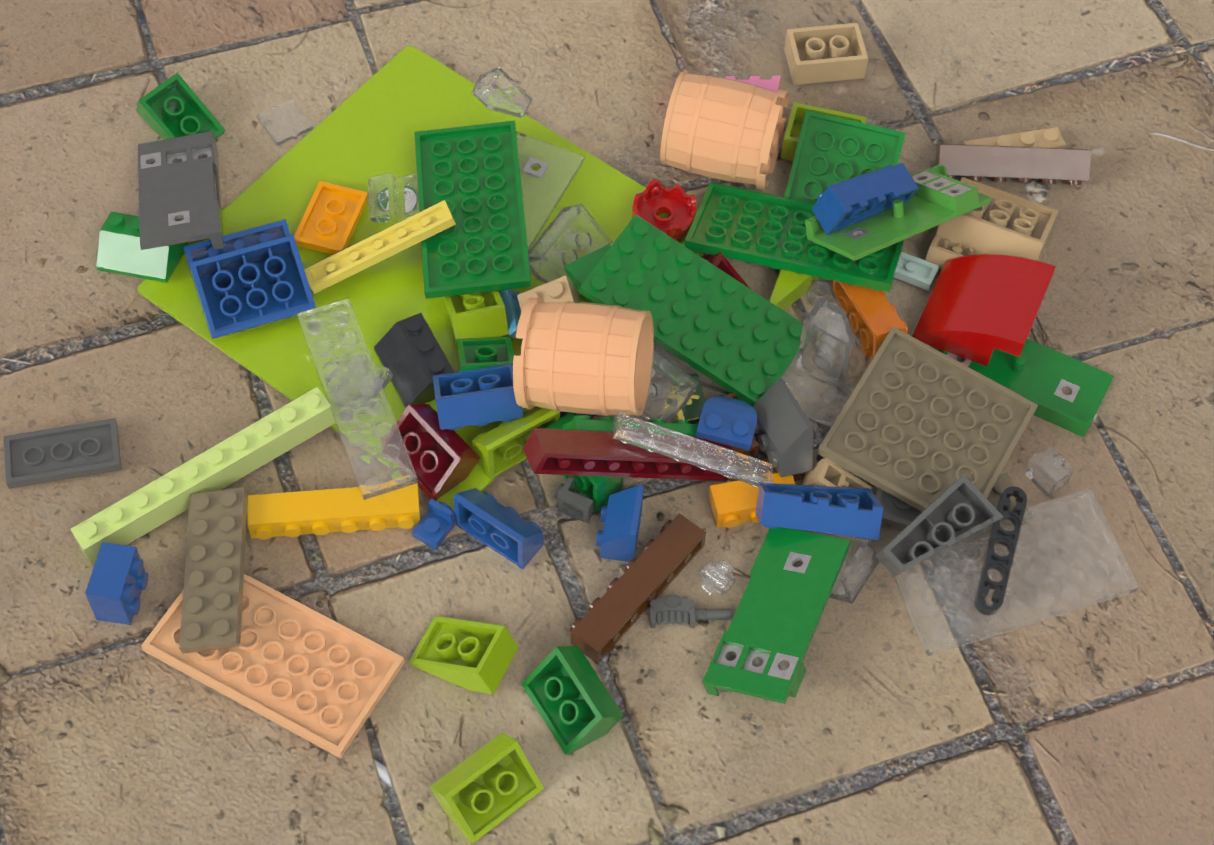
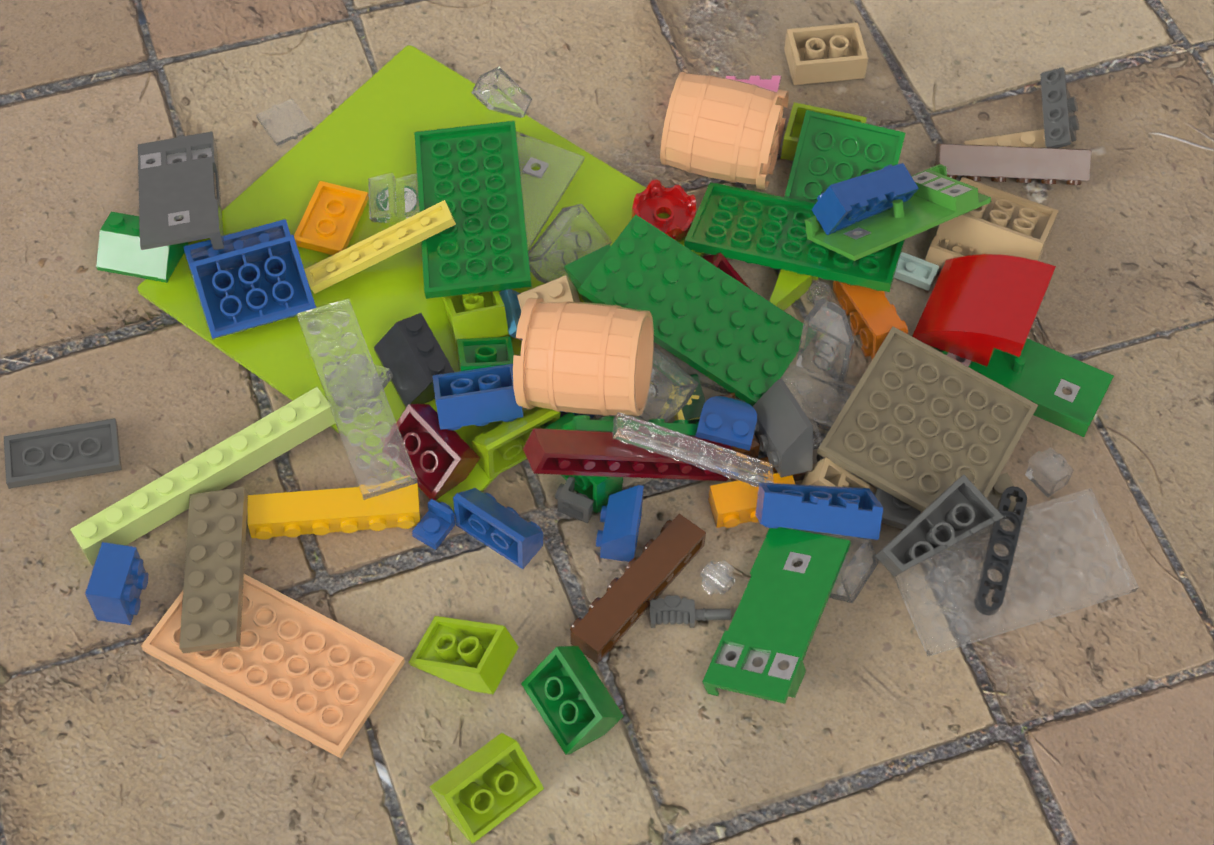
(177, 111): green slope -> none
(1058, 109): none -> dark grey bracket

